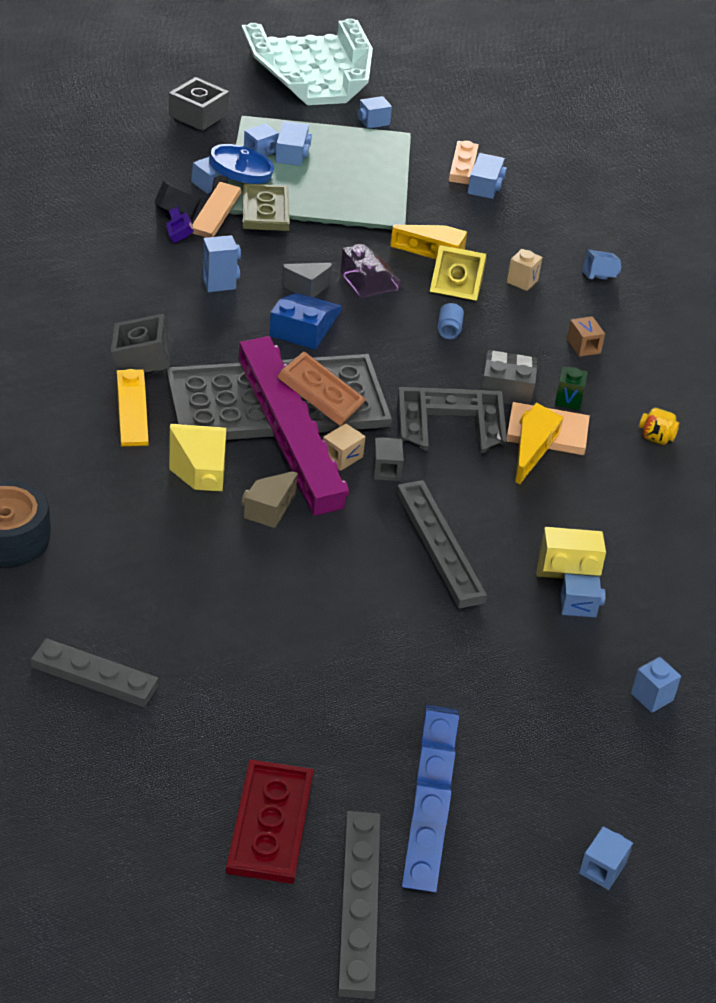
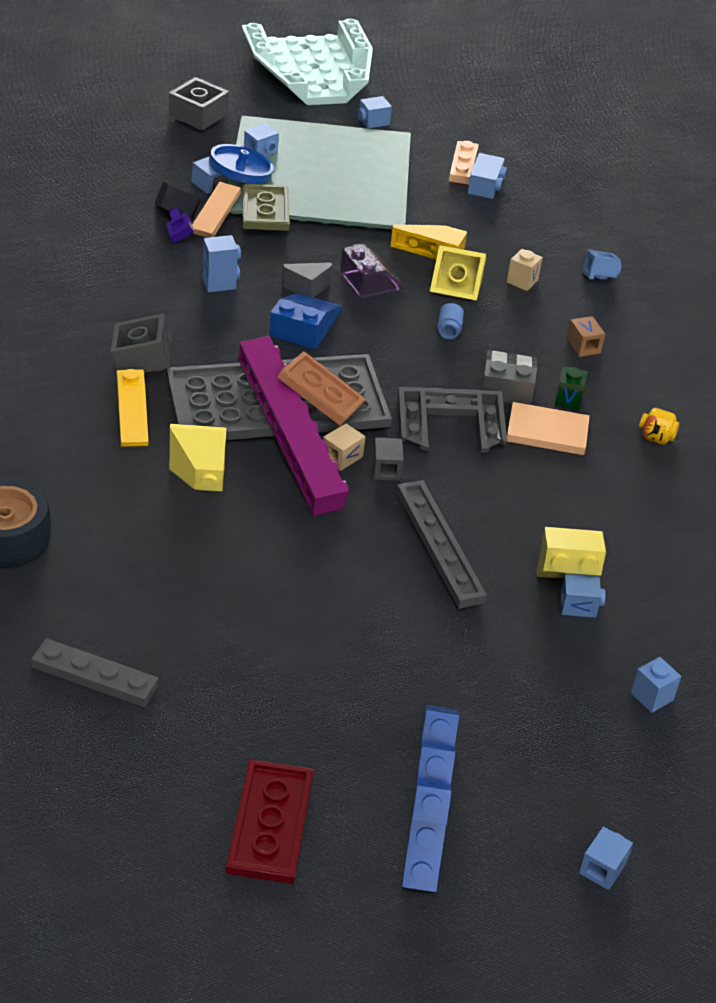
(270, 498): dark tan slope -> none
(293, 143): medium blue brick -> none
(359, 906): dark grey plate -> none
(537, 433): yellow slope -> none

